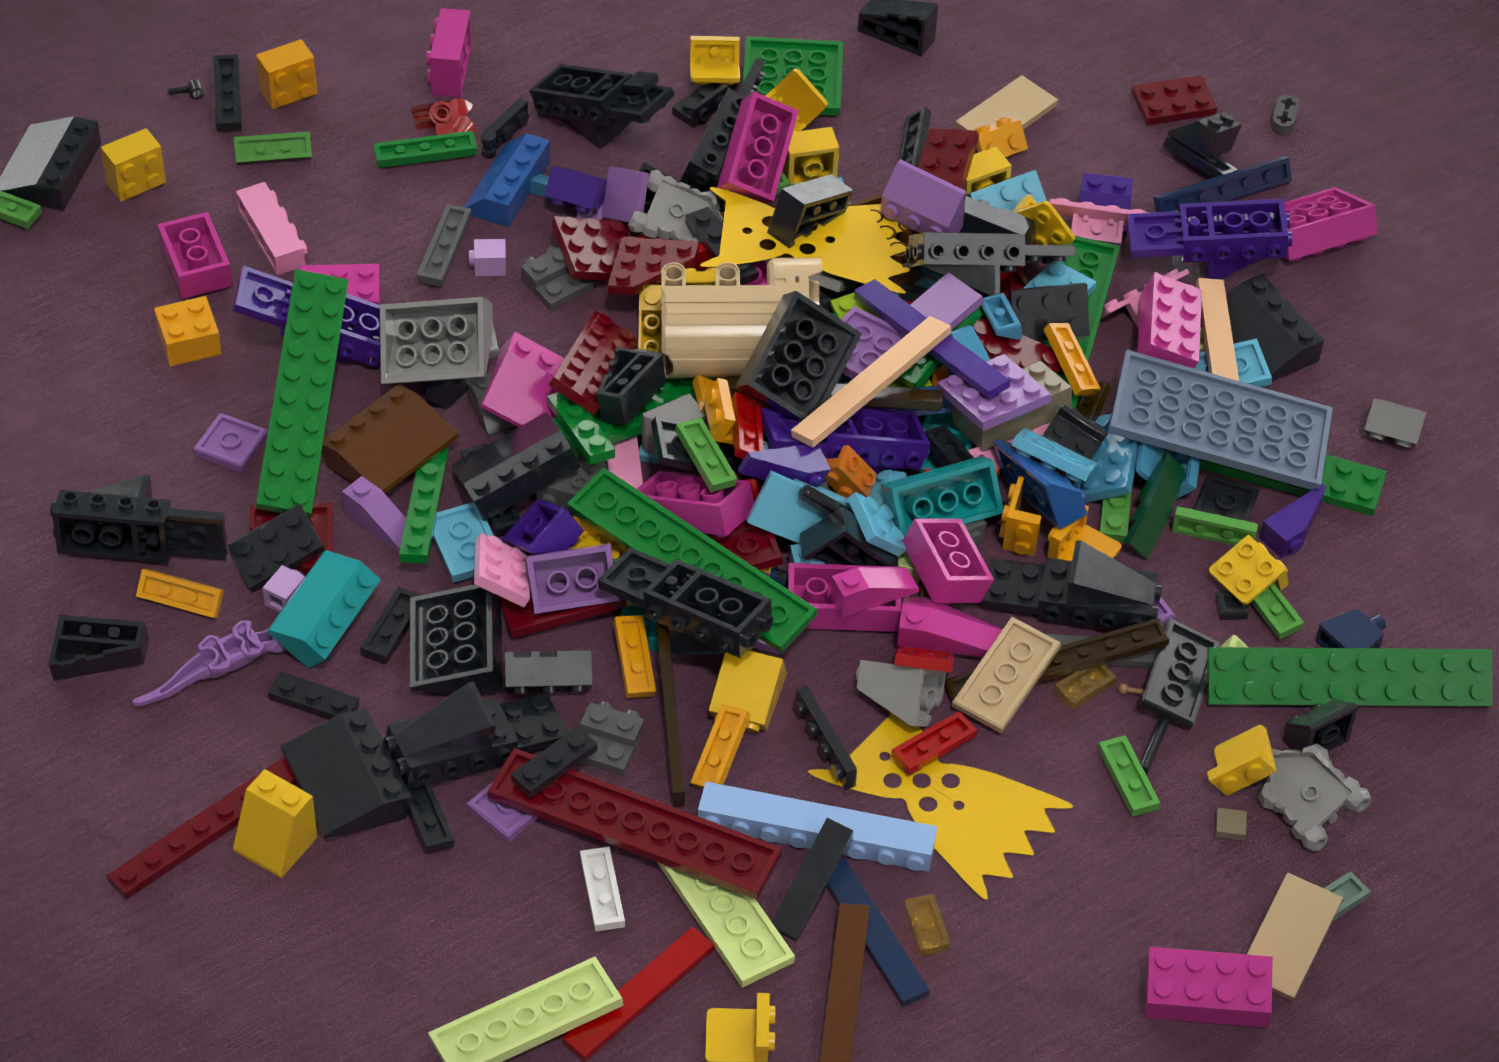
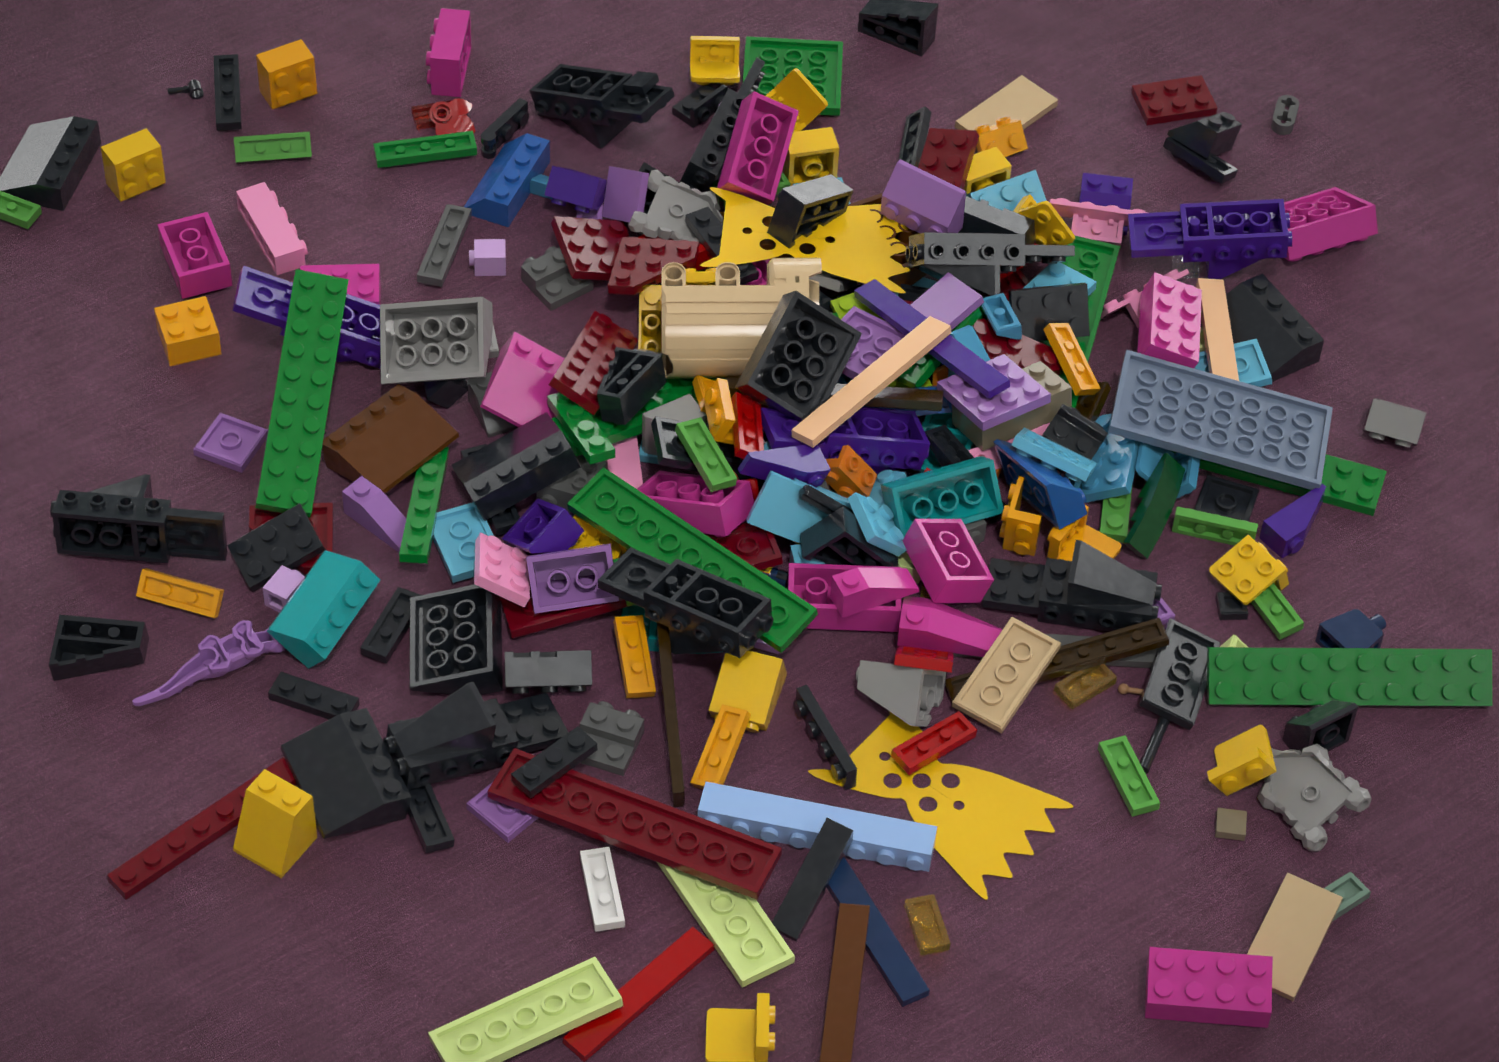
(1228, 186): dark blue tile -> none

